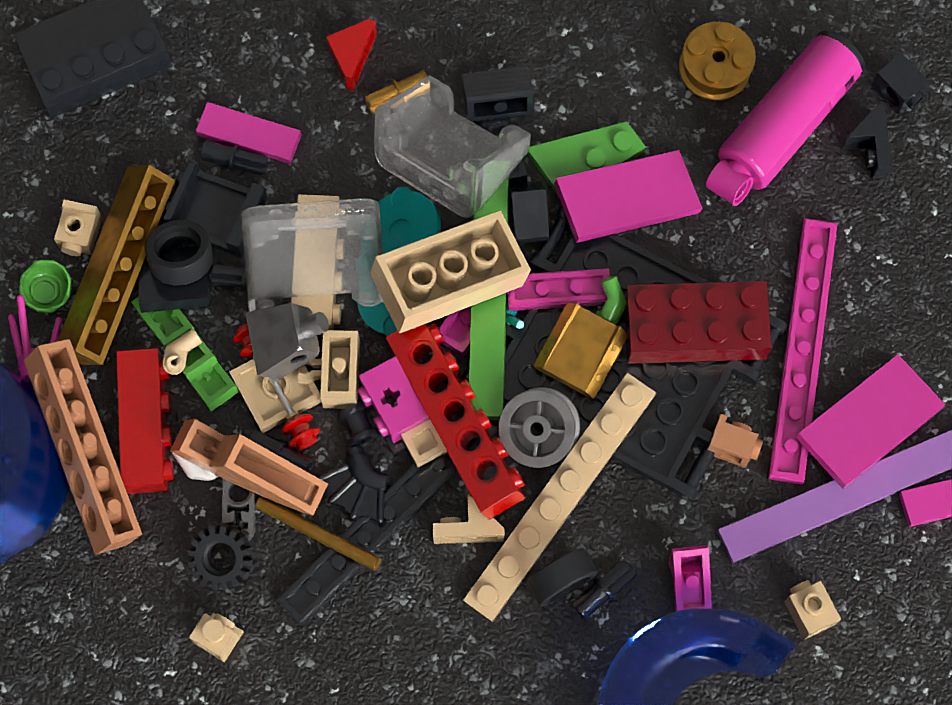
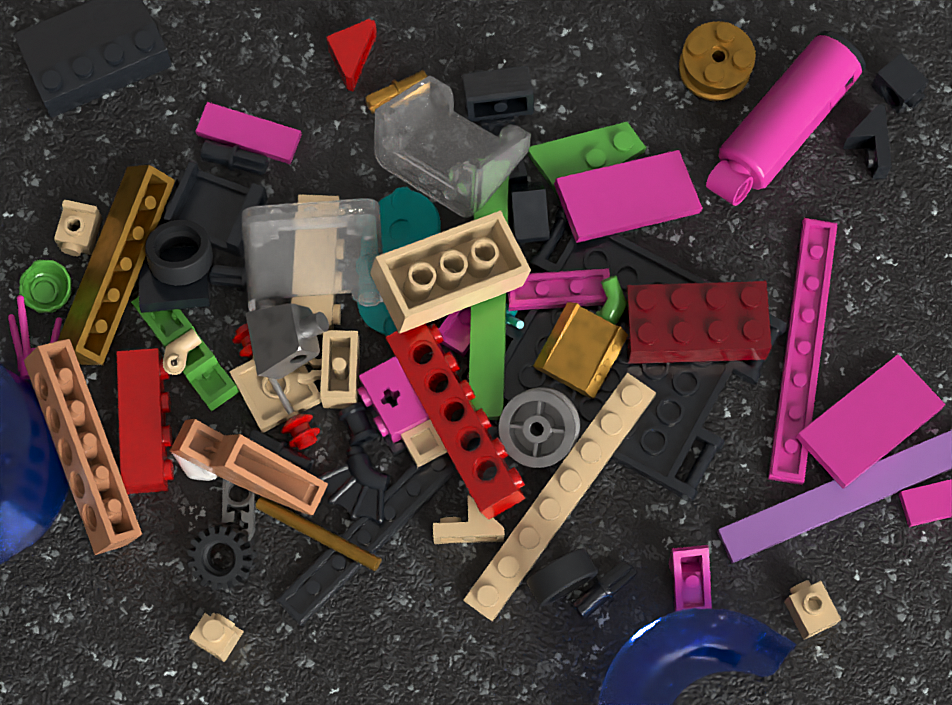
(734, 442): nougat brick -> none

